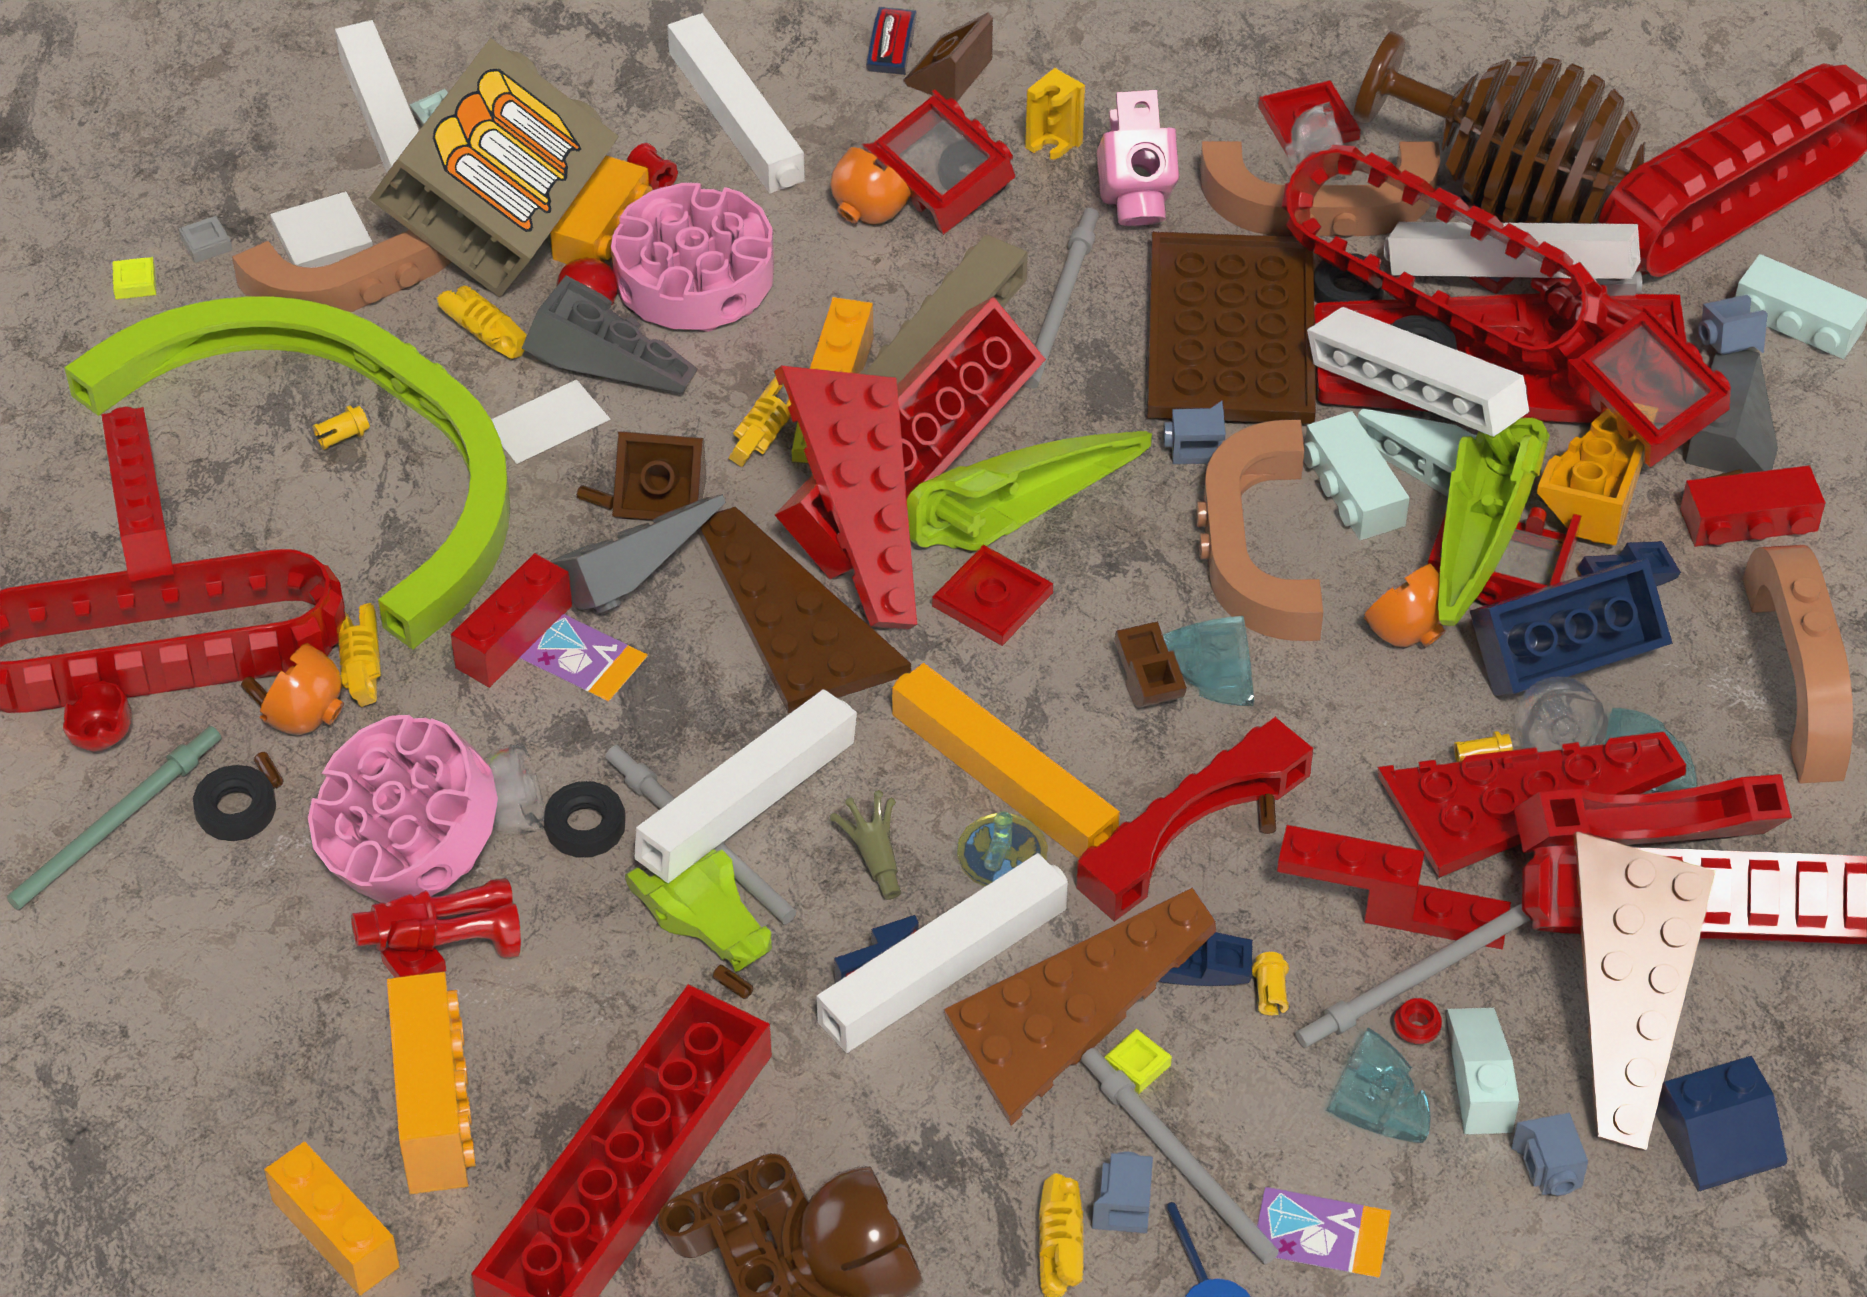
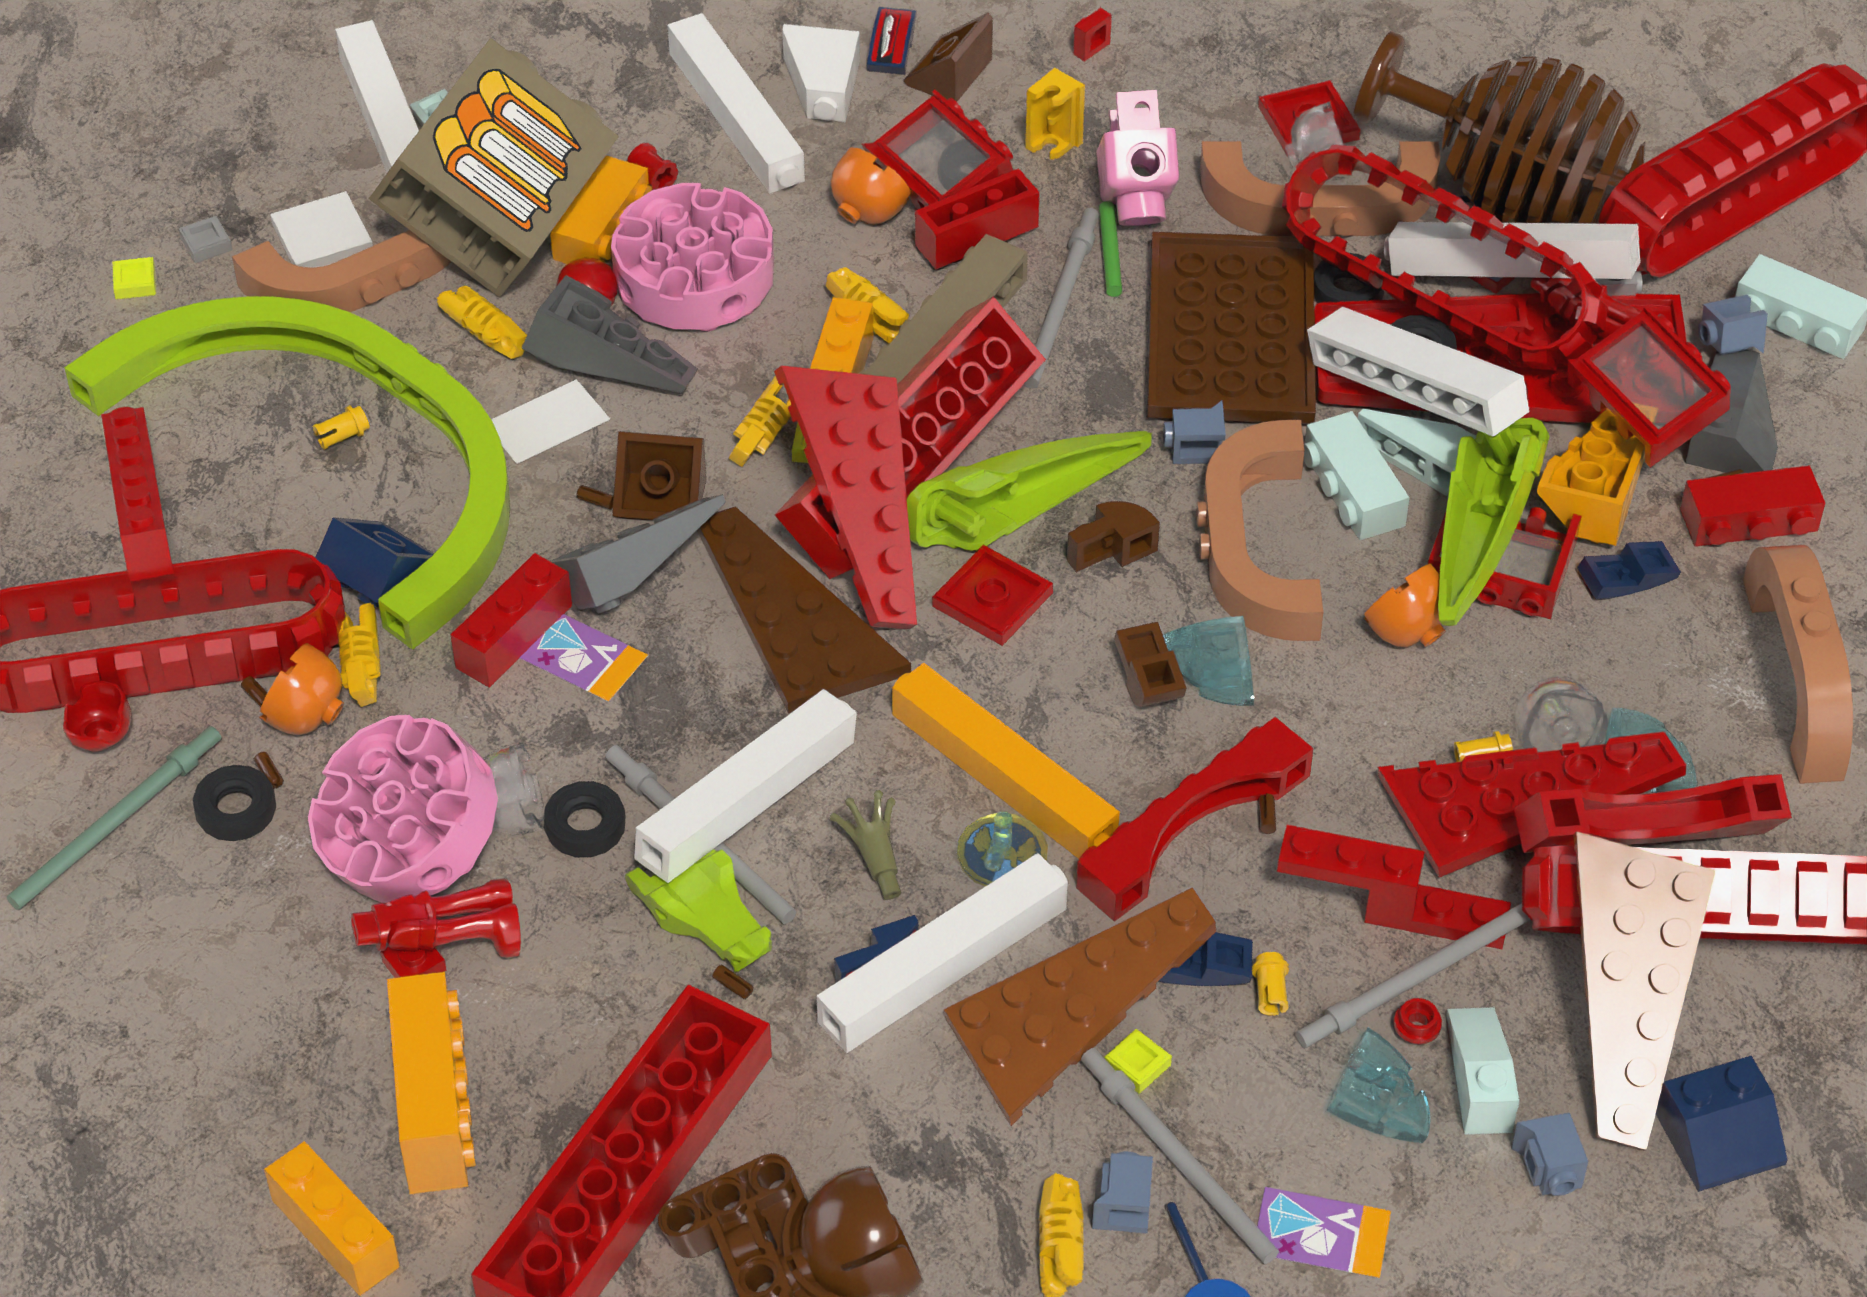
(369, 556): none -> dark blue slope
(822, 68): none -> white slope
(886, 312): none -> yellow hinge
(995, 207): none -> red brick
(1092, 34): none -> red plate
(1110, 249): none -> bright green bar
(1118, 531): none -> reddish brown brick
(1571, 626): dark blue brick -> none

